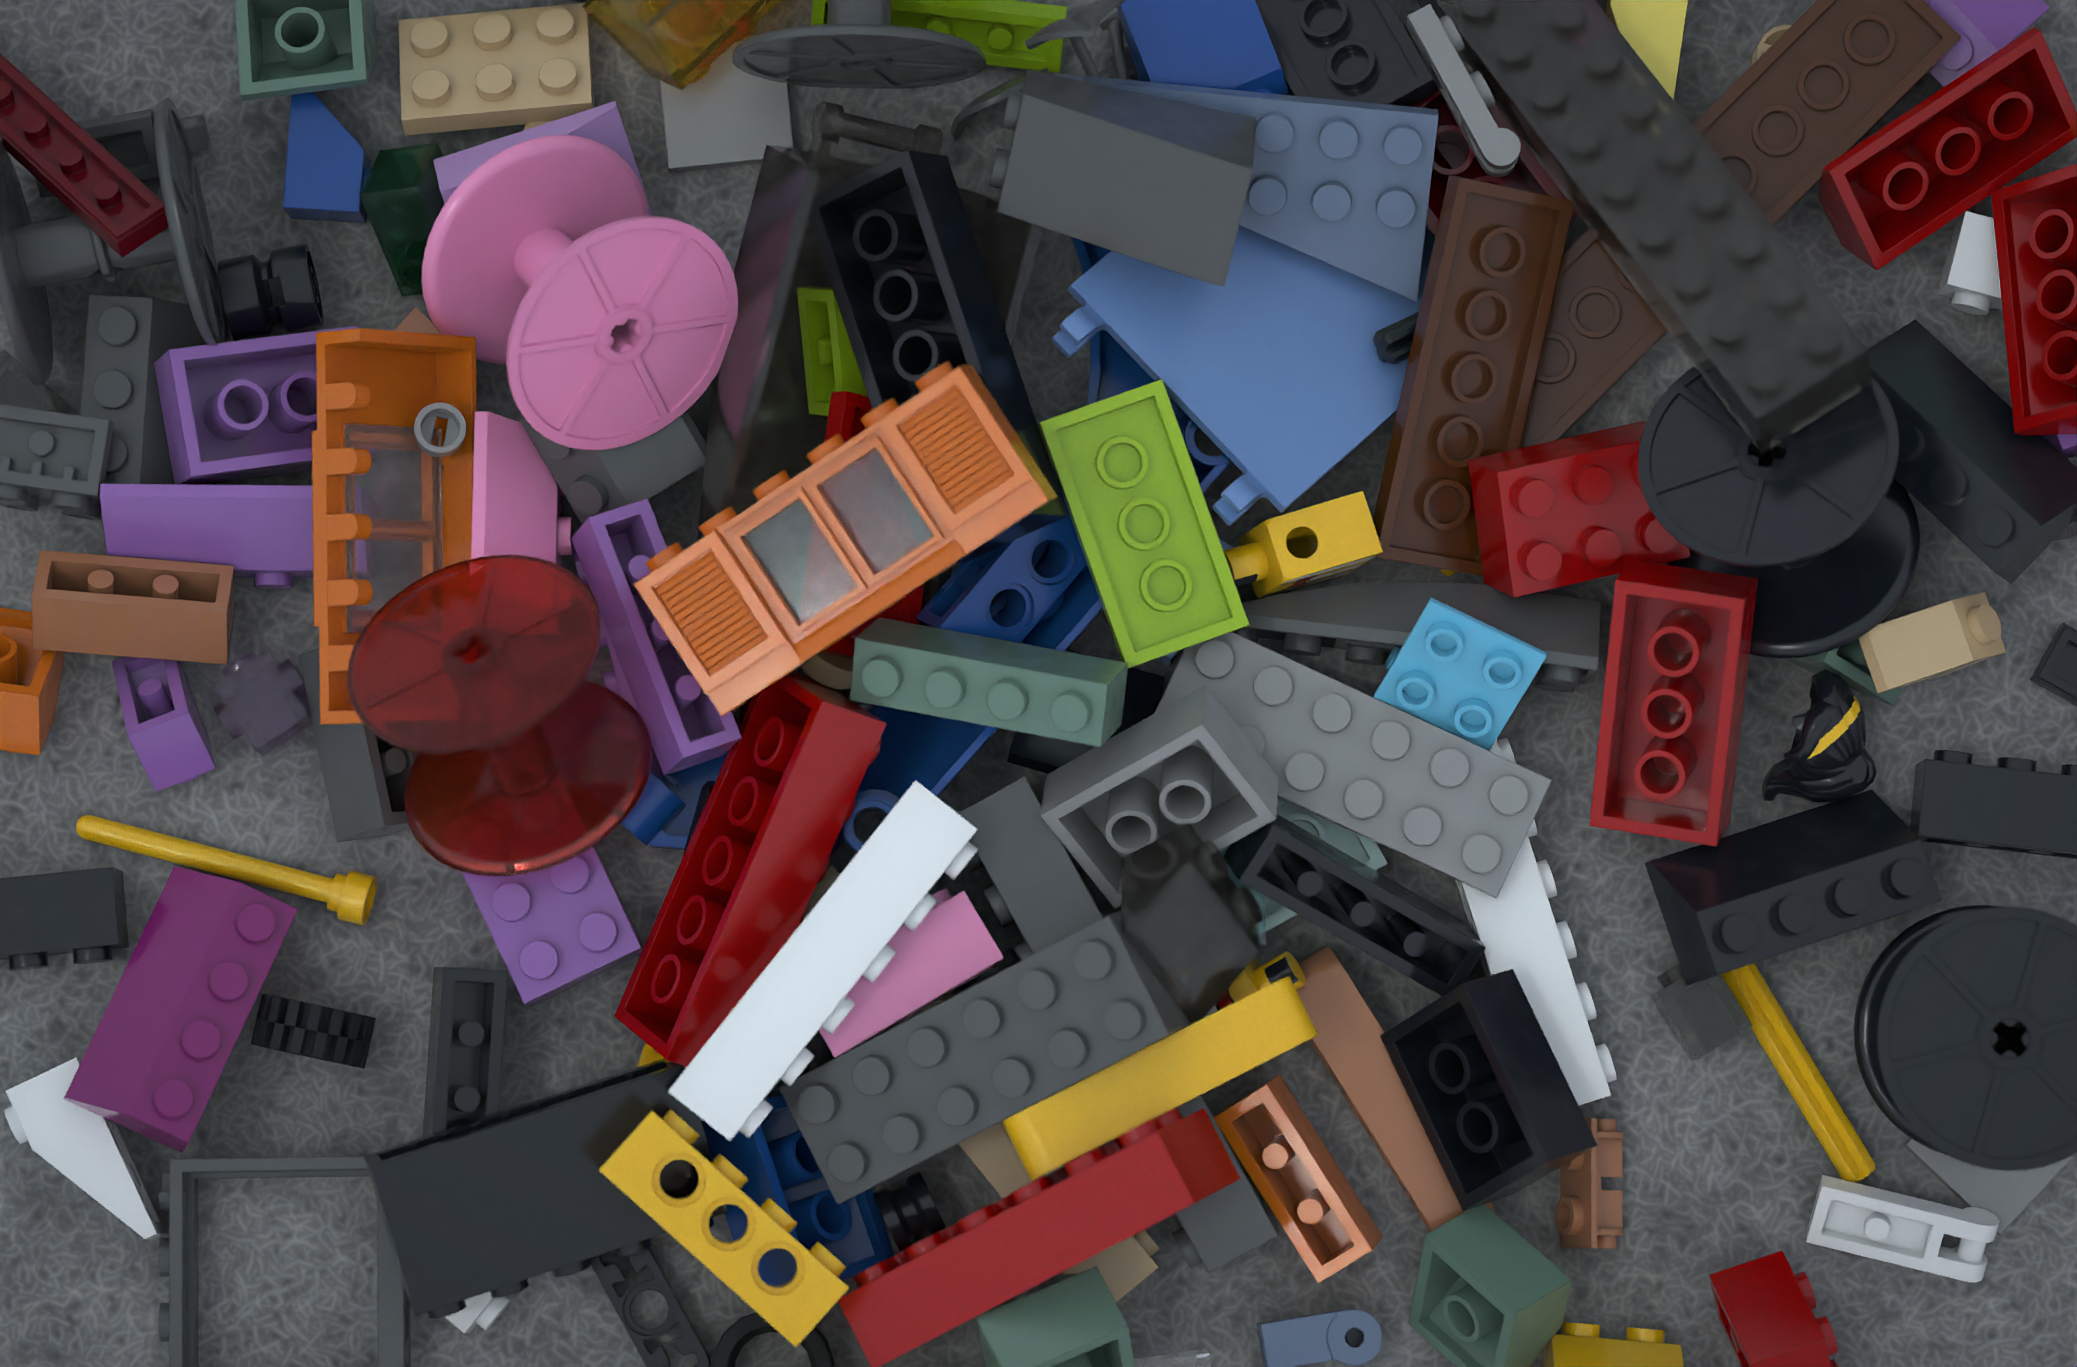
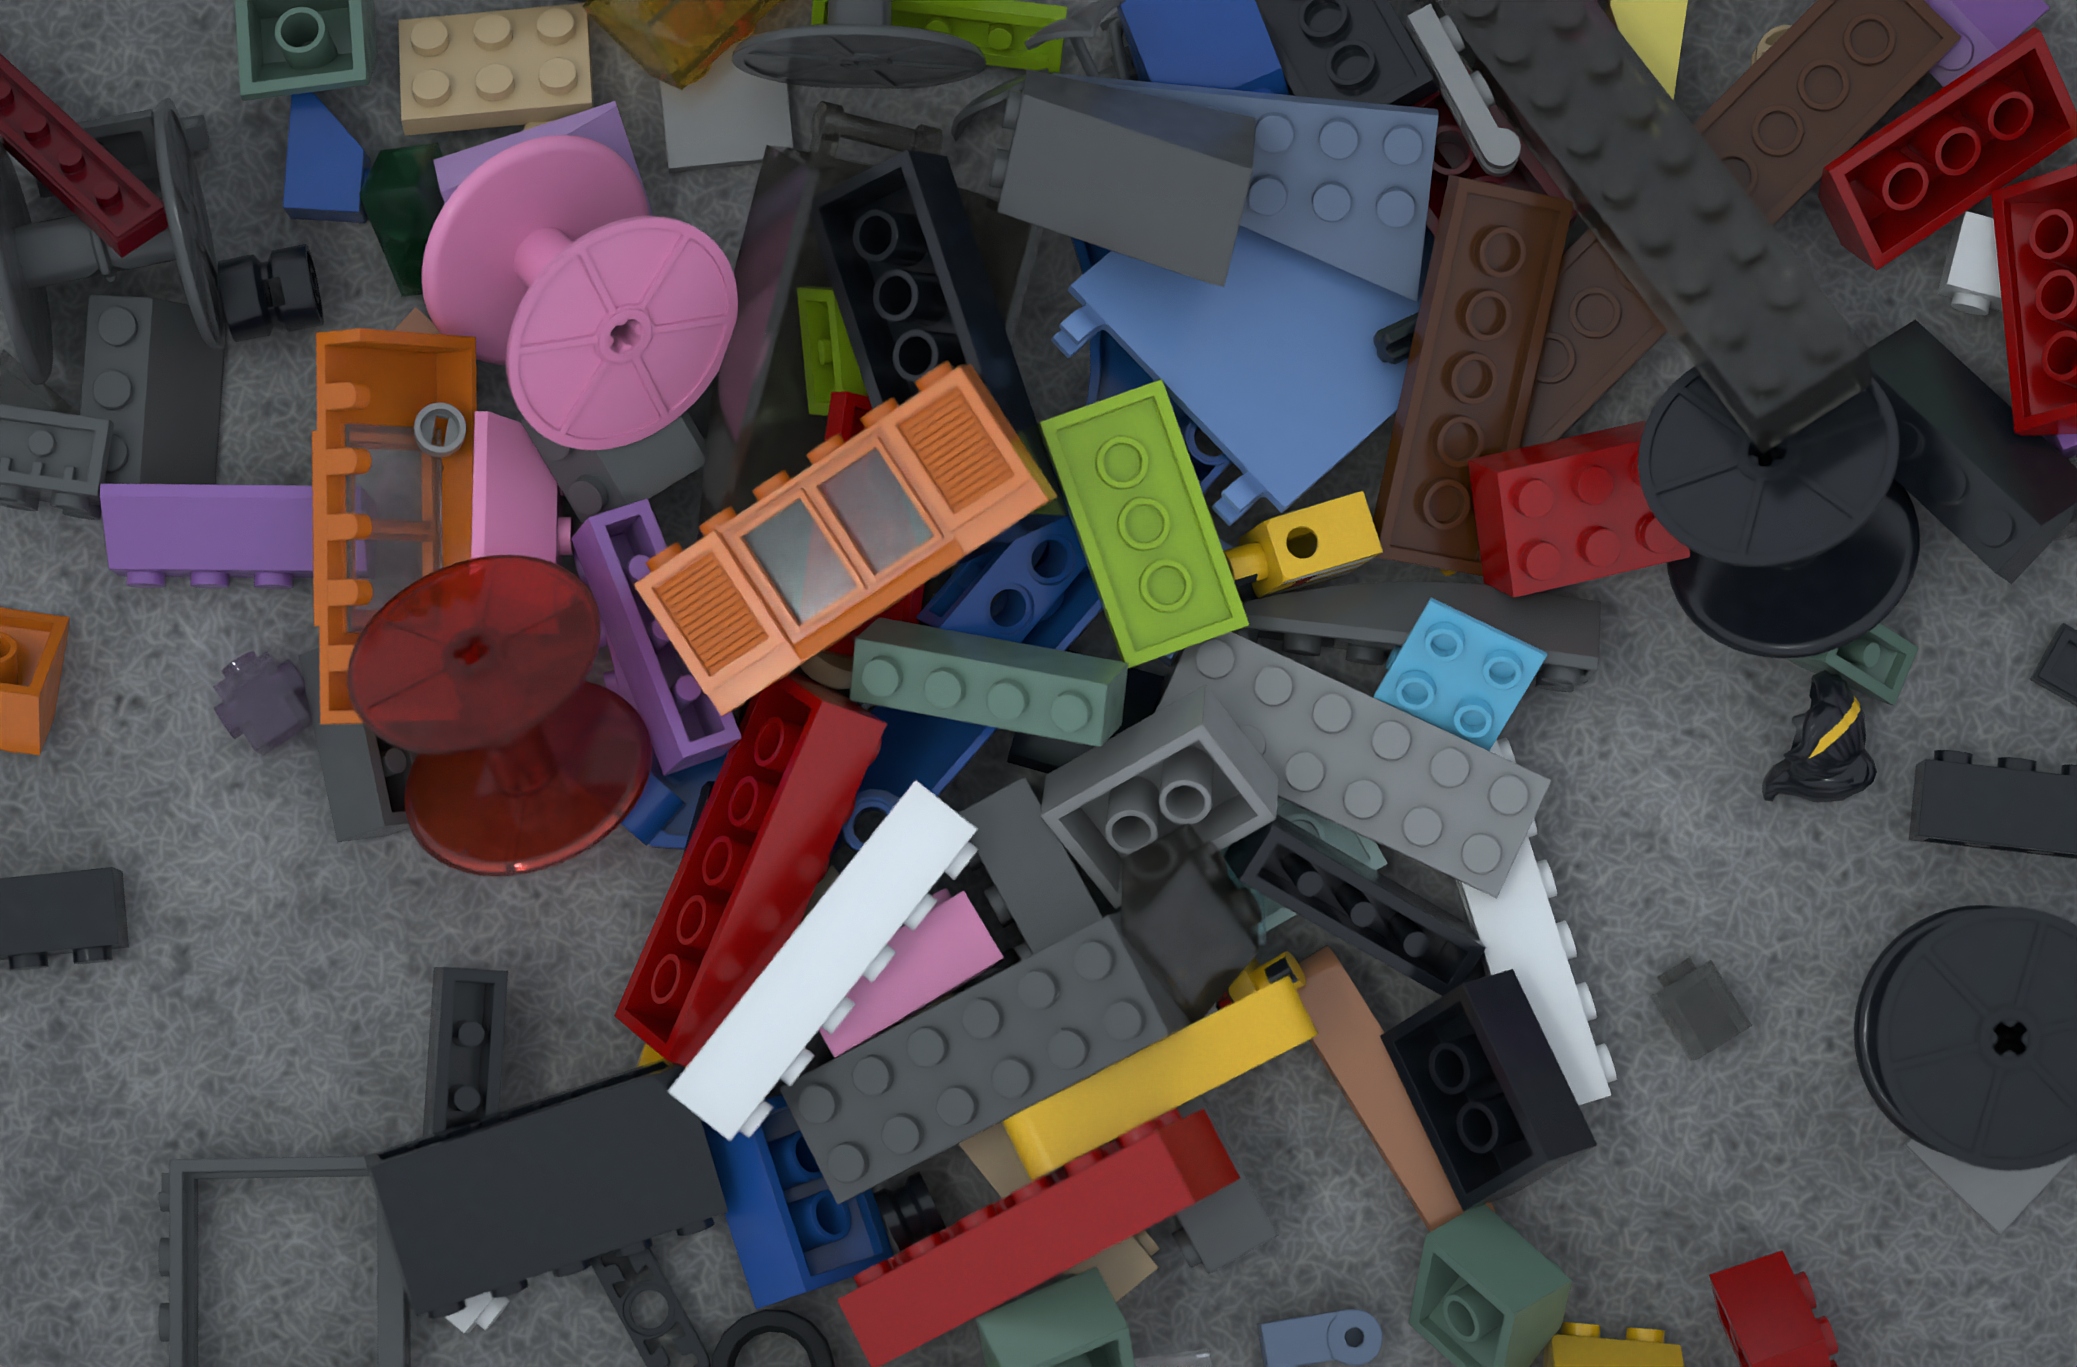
(81, 1147): white slope -> none
(133, 607): nougat brick -> none
(163, 720): medium lavender slope -> none
(180, 1005): magenta slope -> none
(240, 407): medium lavender brick -> none
(313, 1031): black tyre -> none
(345, 894): yellow piece -> none
(557, 924): medium lavender brick -> none
(788, 1307): yellow brick -> none
(1298, 1178): orange brick -> none
(1584, 1211): nougat hinge -> none
(1673, 702): red brick -> none
(1790, 884): black slope -> none
(1800, 1074): yellow axle -> none
(1901, 1229): white plate -> none
(1932, 642): tan slope -> none

